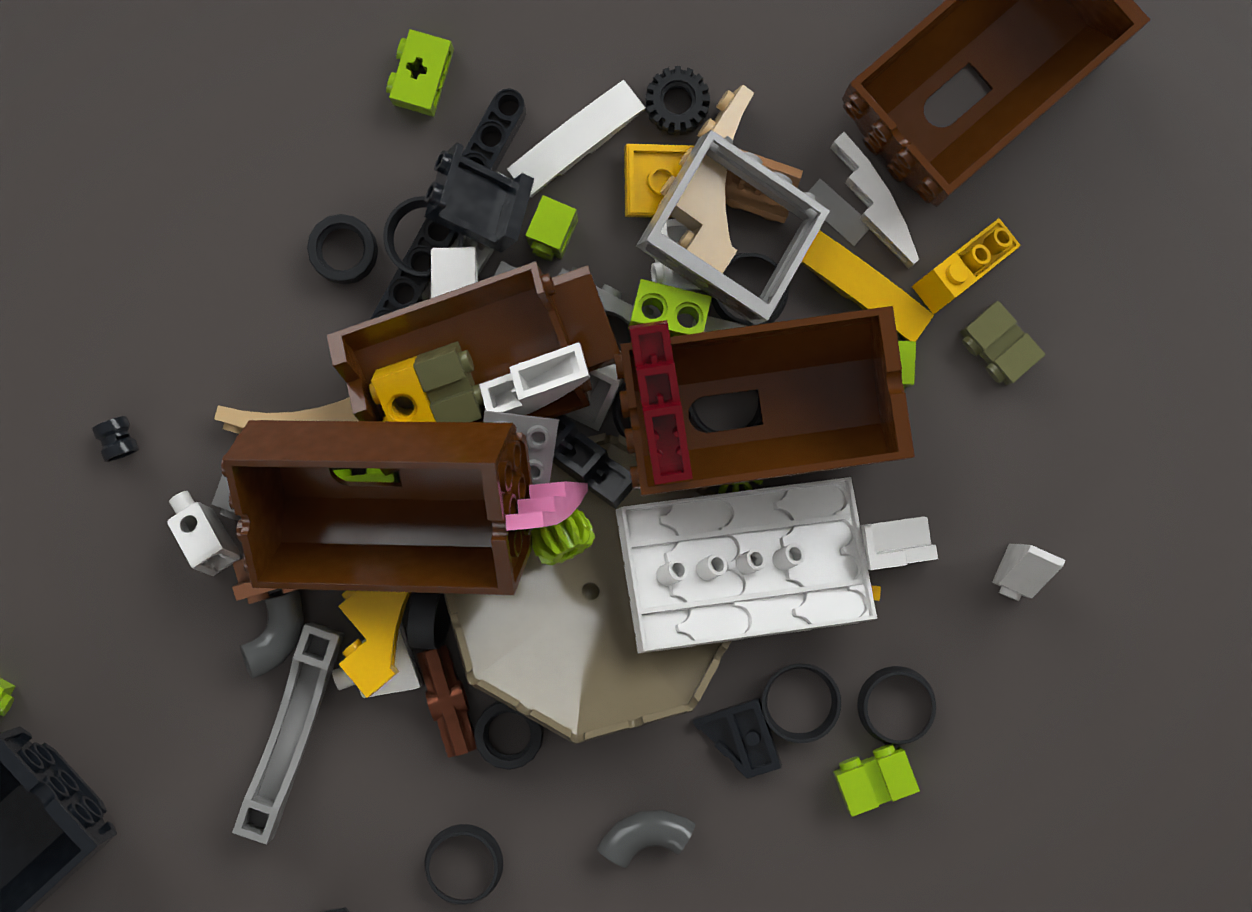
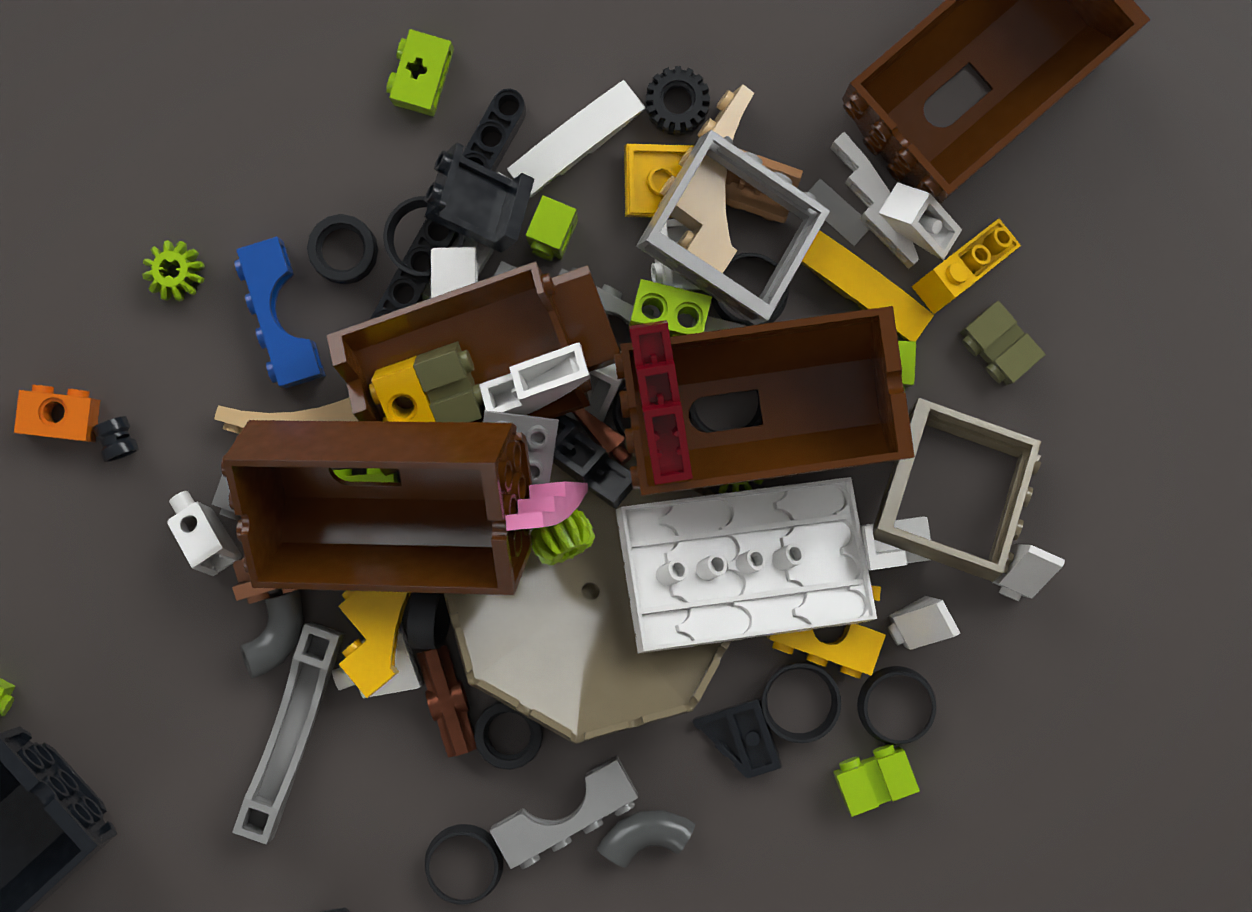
(35, 415): none -> orange brick
(179, 257): none -> lime gear
(266, 270): none -> blue arch
(525, 835): none -> light grey arch
(604, 436): none -> copper piece
(854, 650): none -> yellow arch
(920, 219): none -> white slope
(922, 623): none -> white slope
(1018, 496): none -> dark tan window

